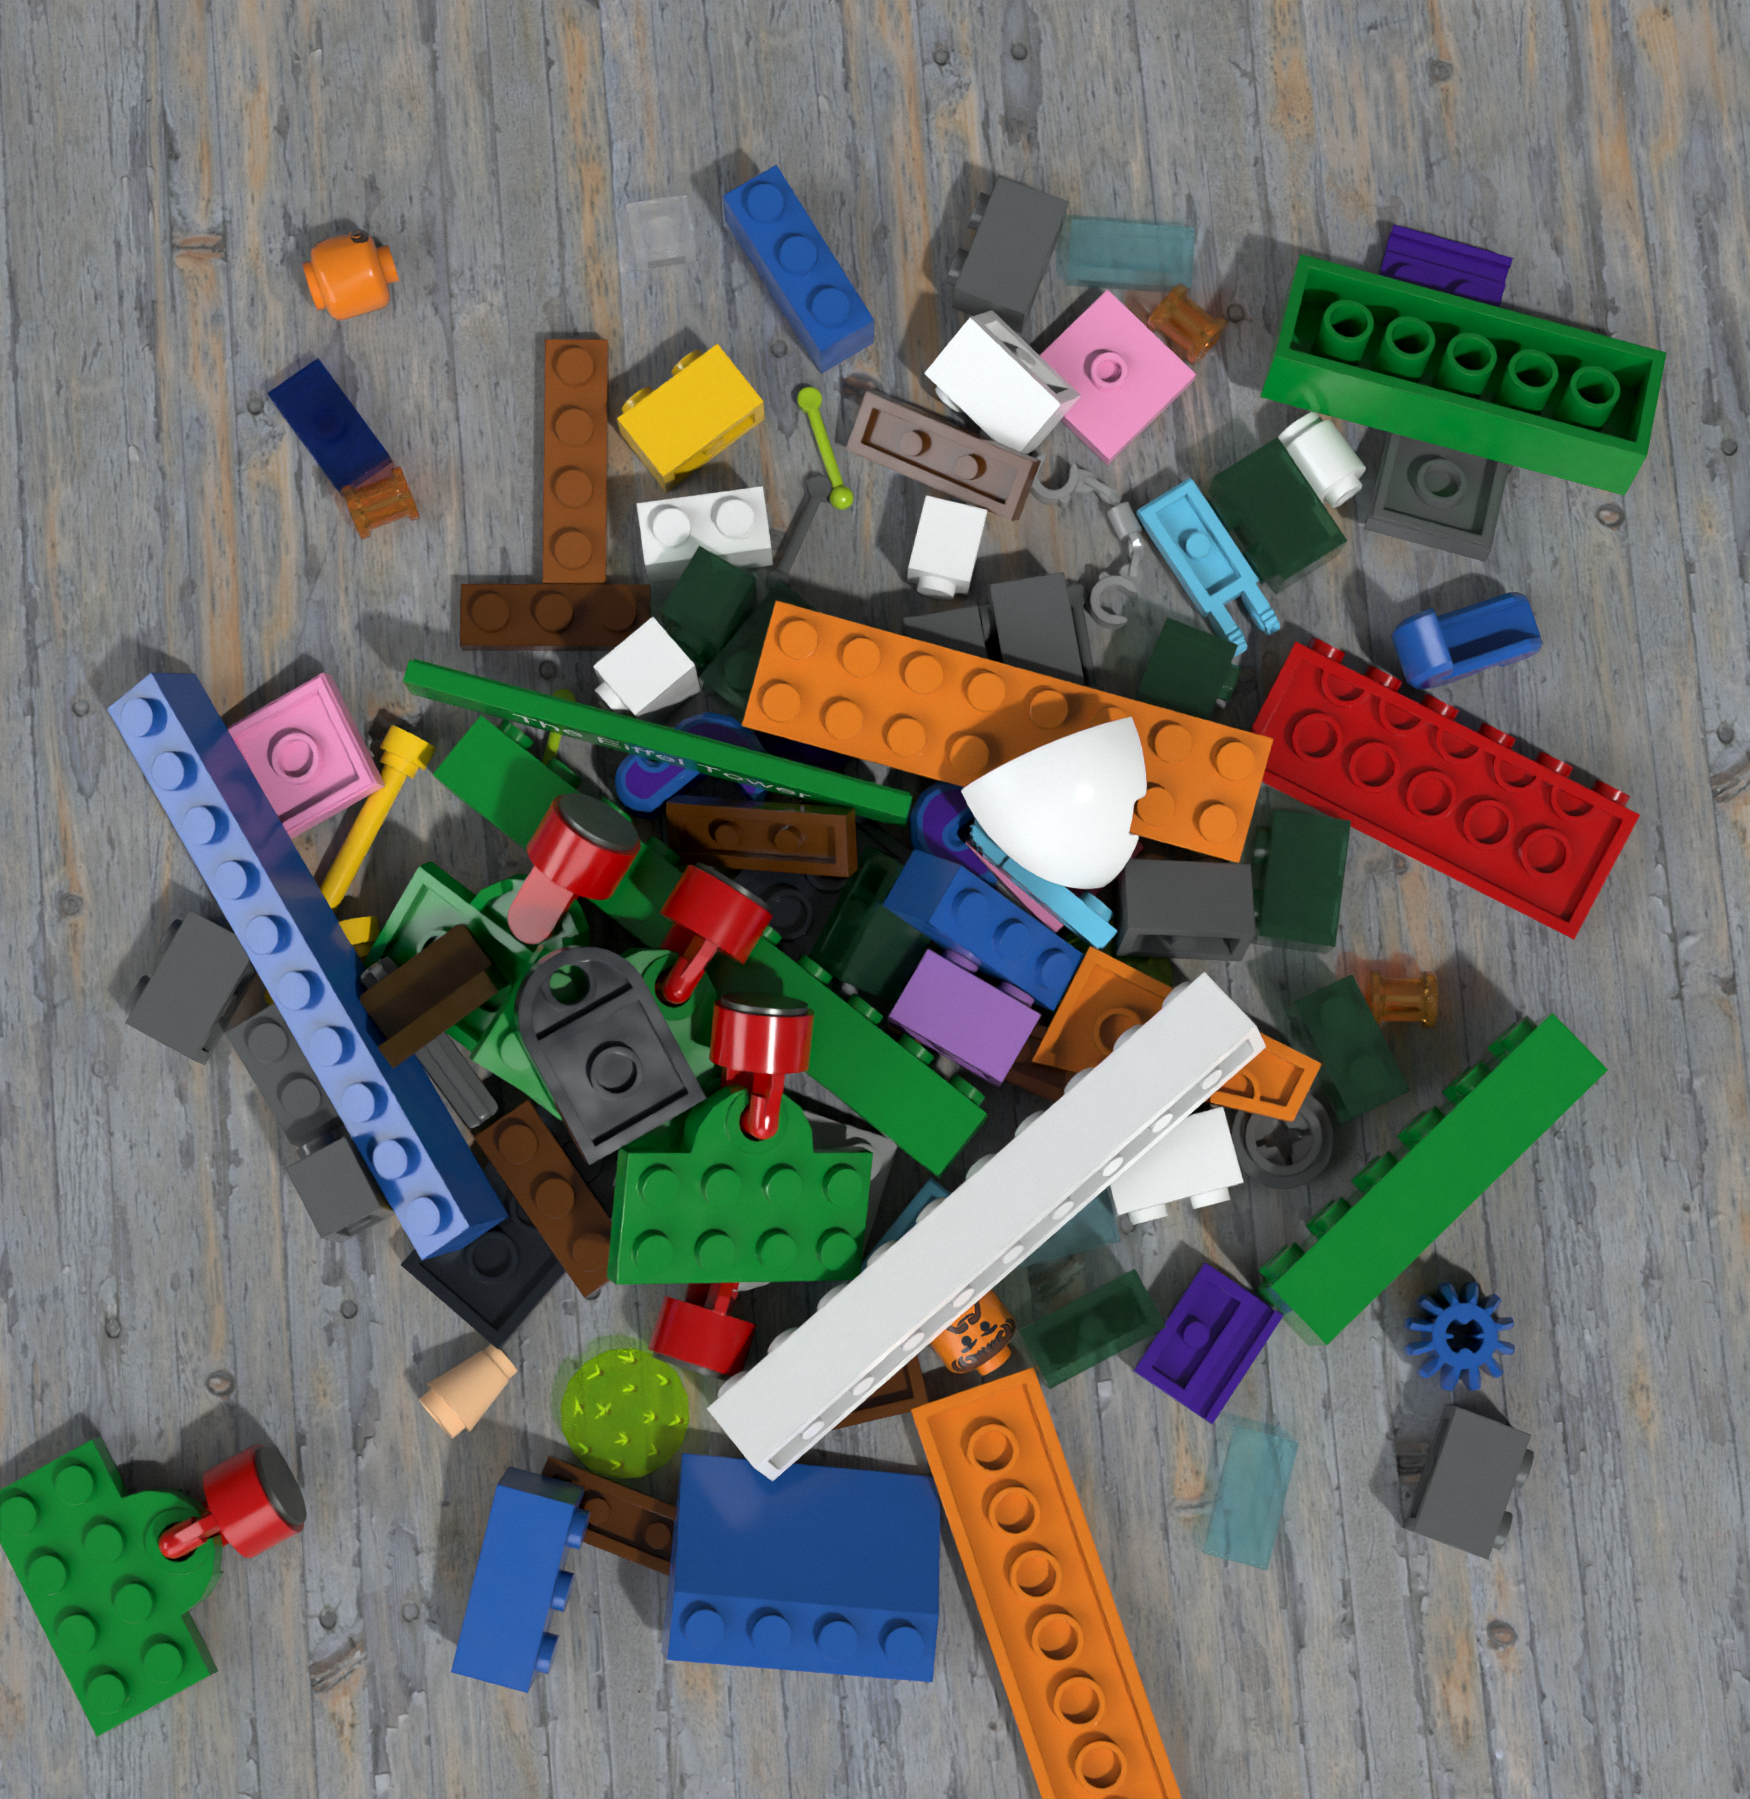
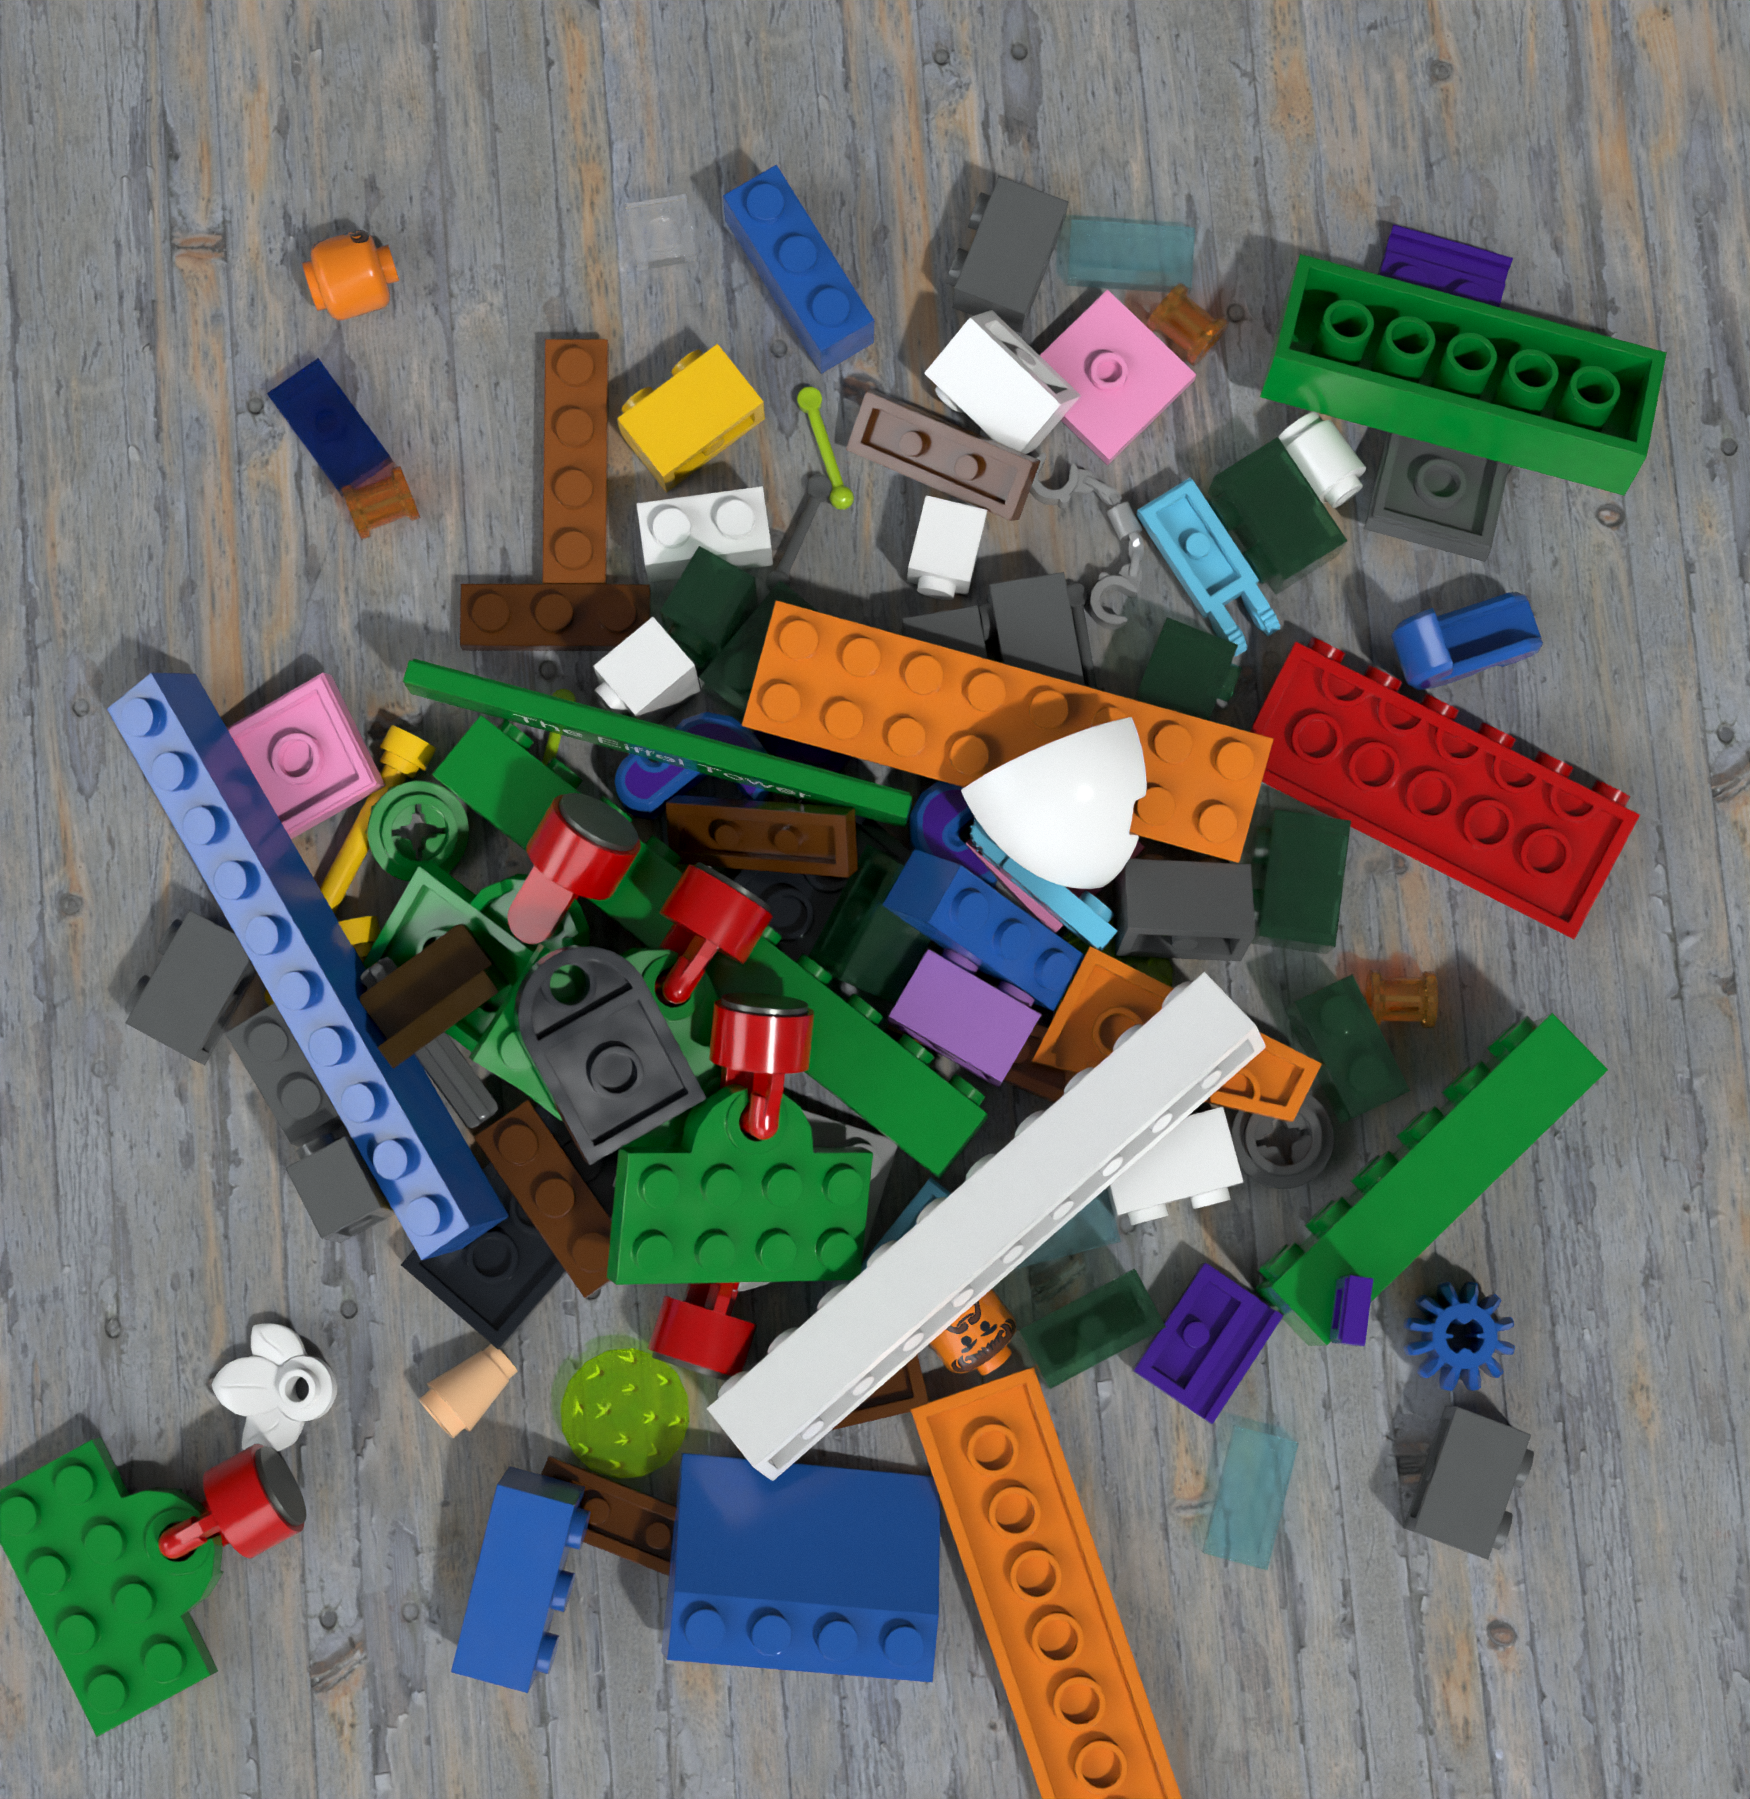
(266, 1387): none -> white plate
(436, 808): none -> green gear
(1351, 1310): none -> dark purple tile

